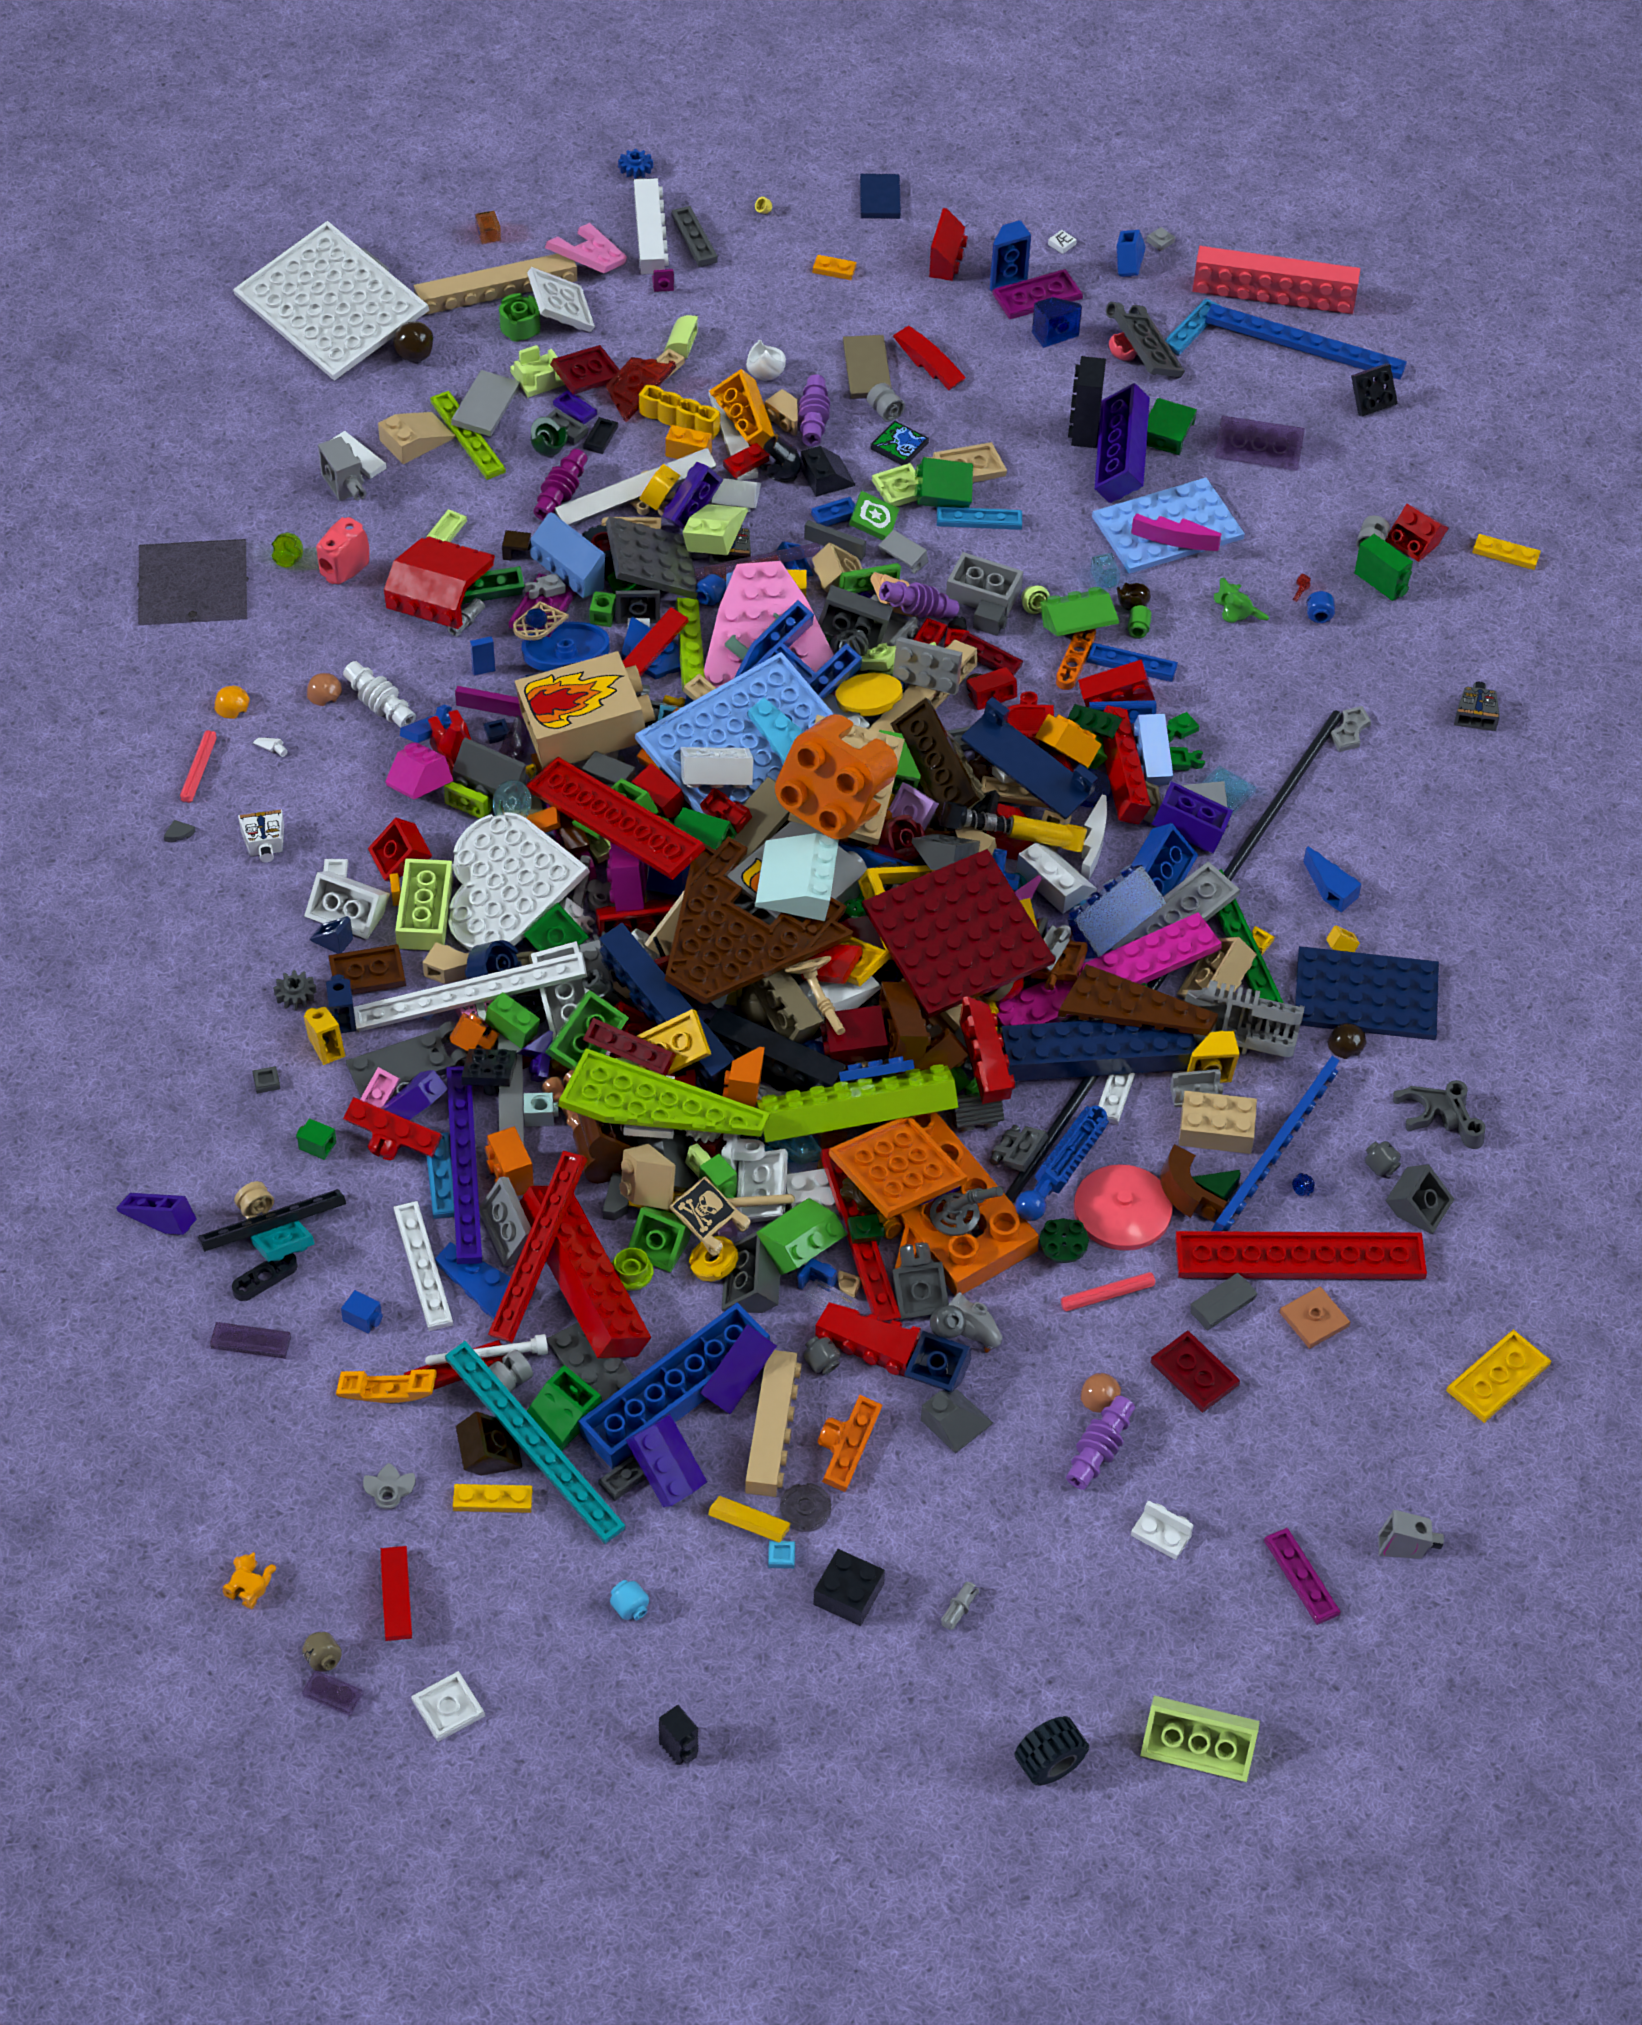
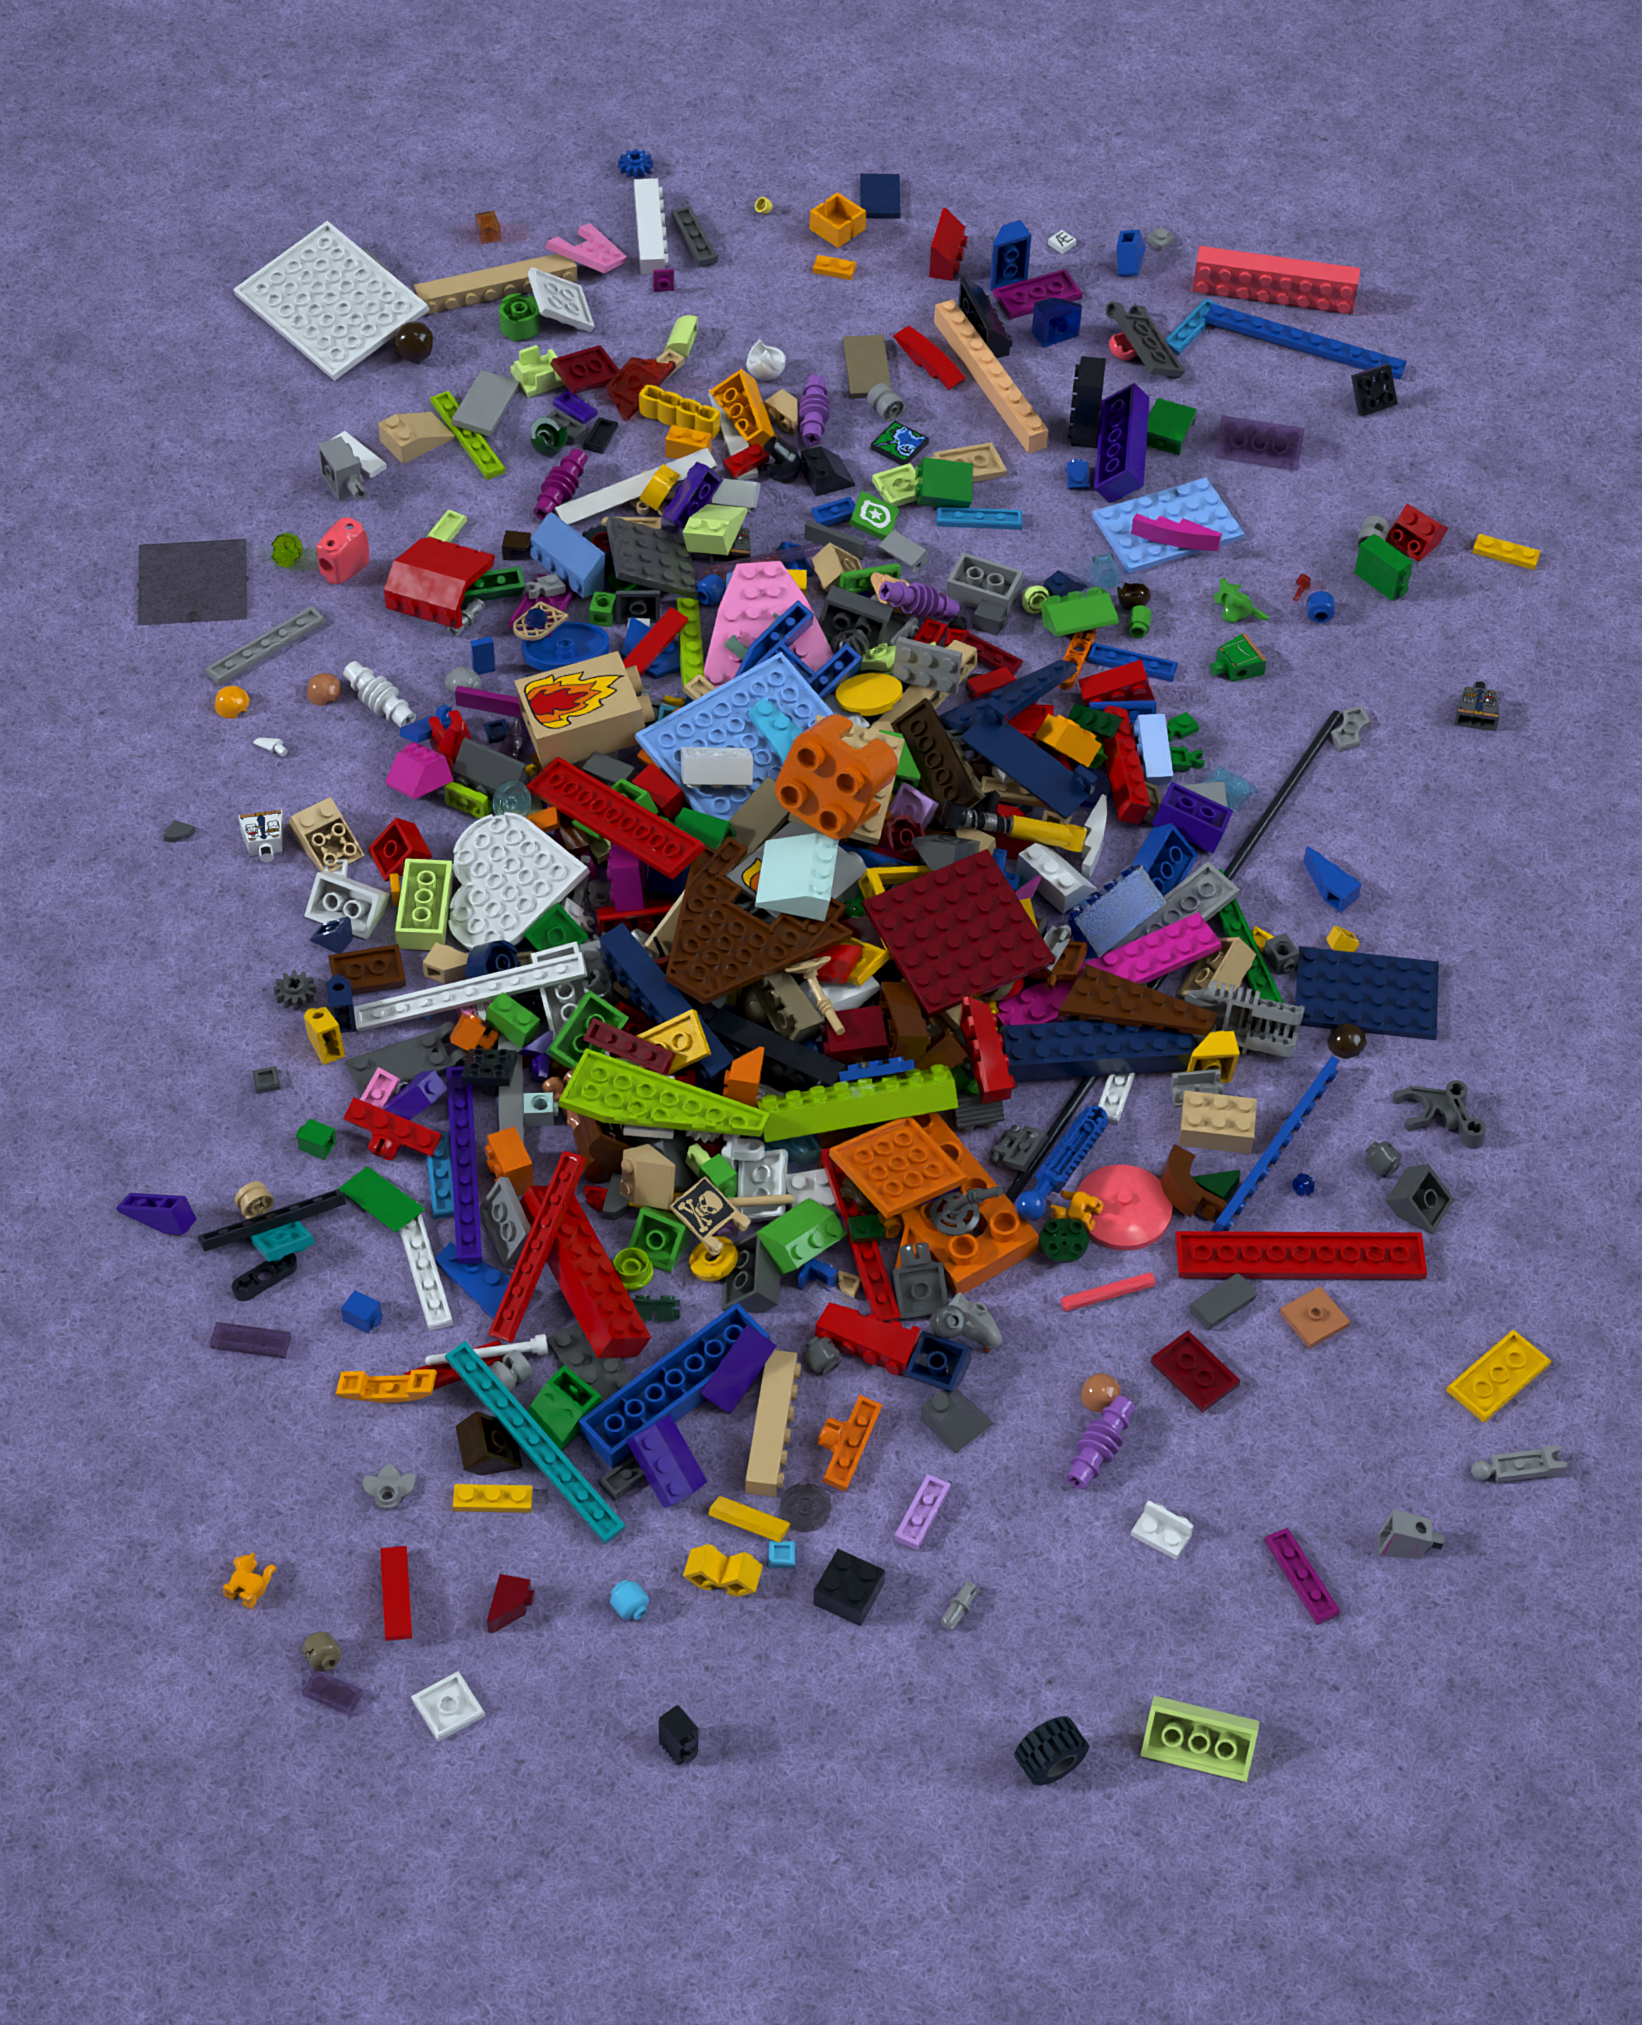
(198, 766): coral axle -> none
(265, 645): none -> light grey tile
(325, 835): none -> tan slope
(381, 1199): none -> green piece
(462, 677): none -> light grey hair
(509, 1601): none -> dark red slope
(596, 1197): none -> red tile
(664, 1307): none -> clear green hinge
(711, 1568): none -> yellow brick
(720, 806): red piece -> none
(837, 220): none -> light orange piece
(922, 1512): none -> lavender plate
(983, 317): none -> black slope
(991, 376): none -> light nougat brick
(1014, 695): none -> dark blue wing
(1062, 583): none -> dark blue slope
(1077, 474): none -> blue bracket
(1079, 1208): none -> light orange animal
(1239, 659): none -> green torso
(1281, 953): none -> dark grey brick
(1521, 1465): none -> light grey plate

